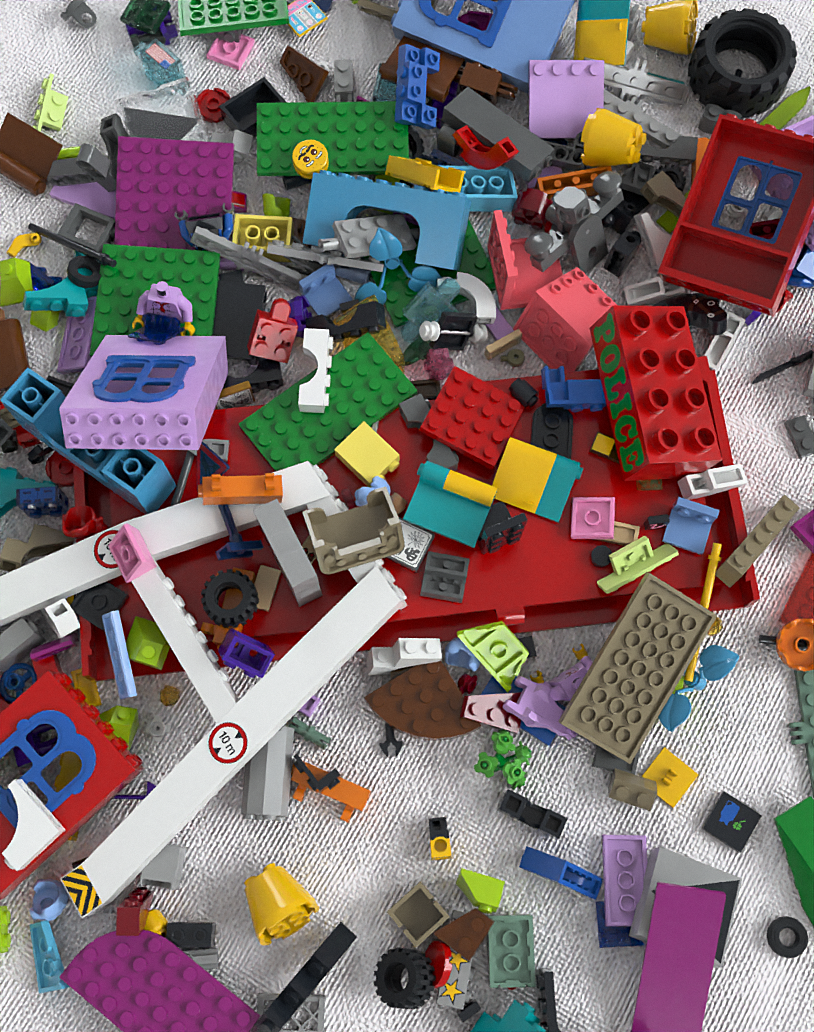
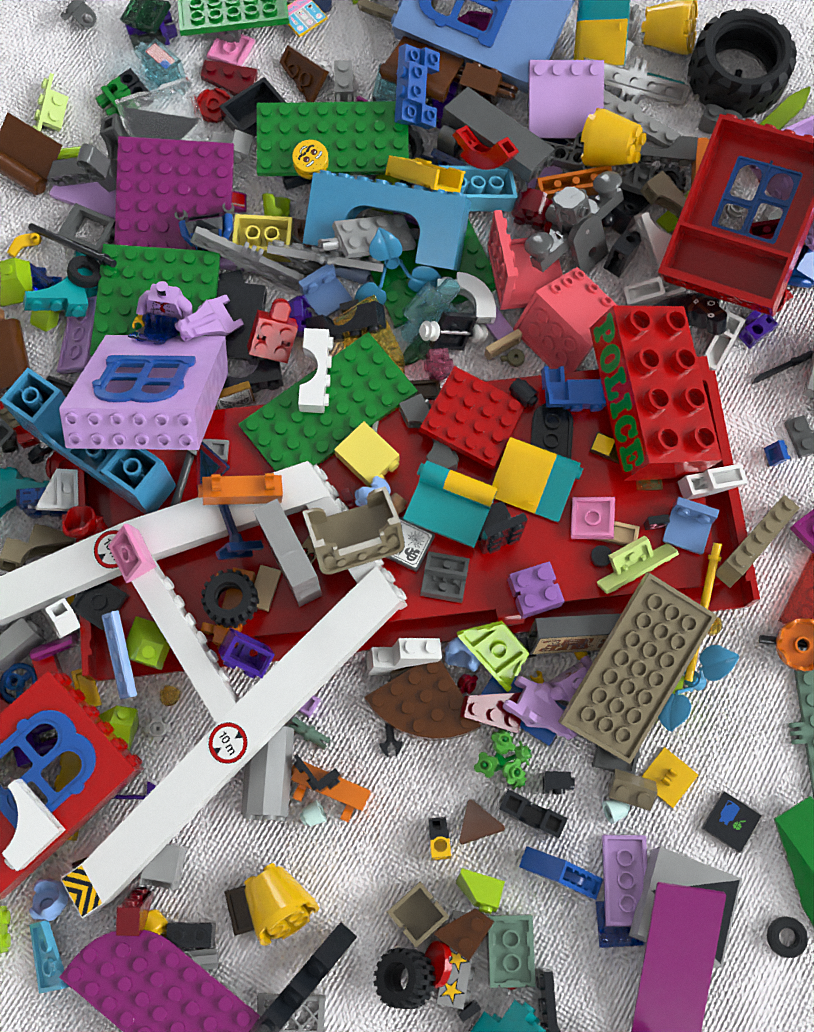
(60, 492): none -> white wing
(120, 87): none -> green hips
(208, 320): none -> lavender animal
(228, 76): none -> dark red wing
(239, 910): none -> dark brown tile
(313, 814): none -> light aqua hat
(478, 823): none -> reddish brown piece
(536, 590): none -> medium lavender piece
(557, 782): none -> black brick
(570, 633): none -> dark grey brick
(615, 810): none -> light aqua hat
(757, 330): none -> dark purple leg
(776, 453): none -> blue tile

